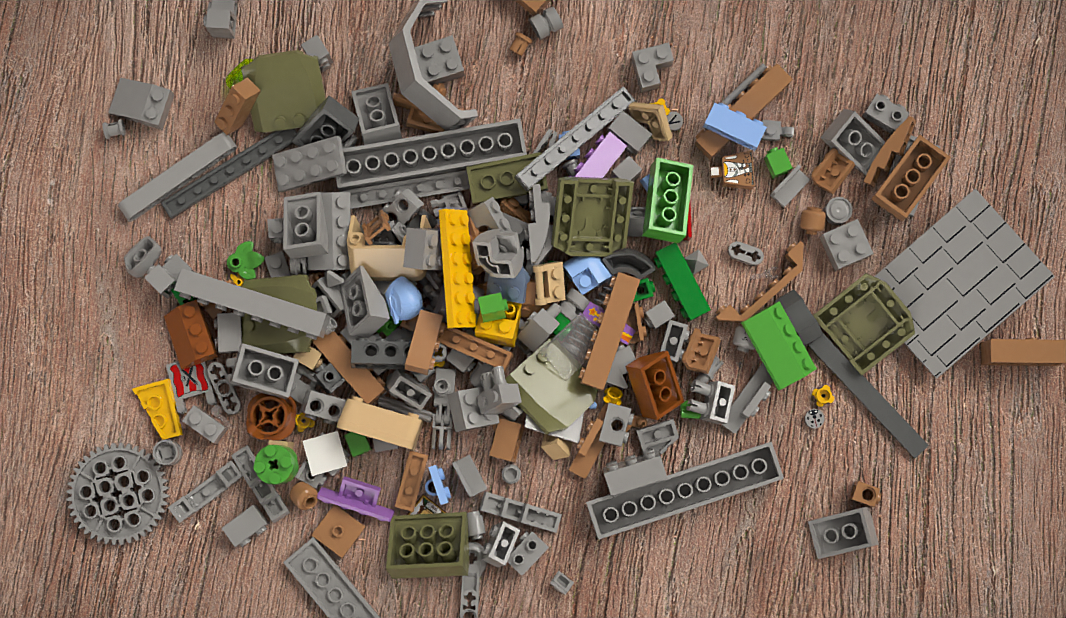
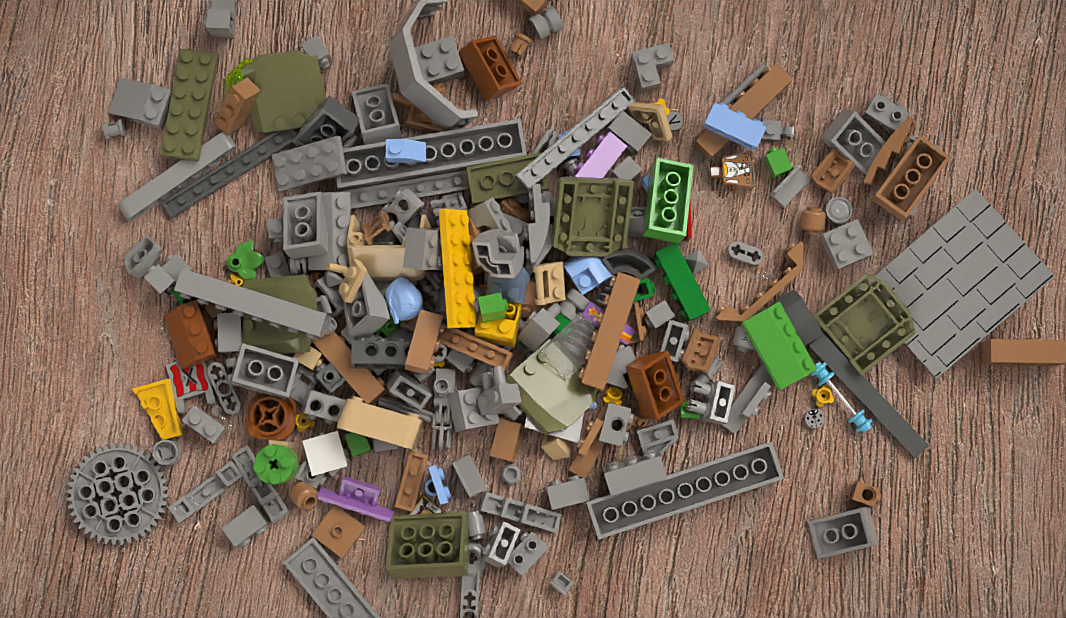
(189, 104): none -> olive plate
(353, 278): none -> tan plate
(405, 151): none -> light blue slope
(489, 67): none -> dark orange slope
(567, 493): none -> light grey brick
(862, 423): none -> medium azure axle

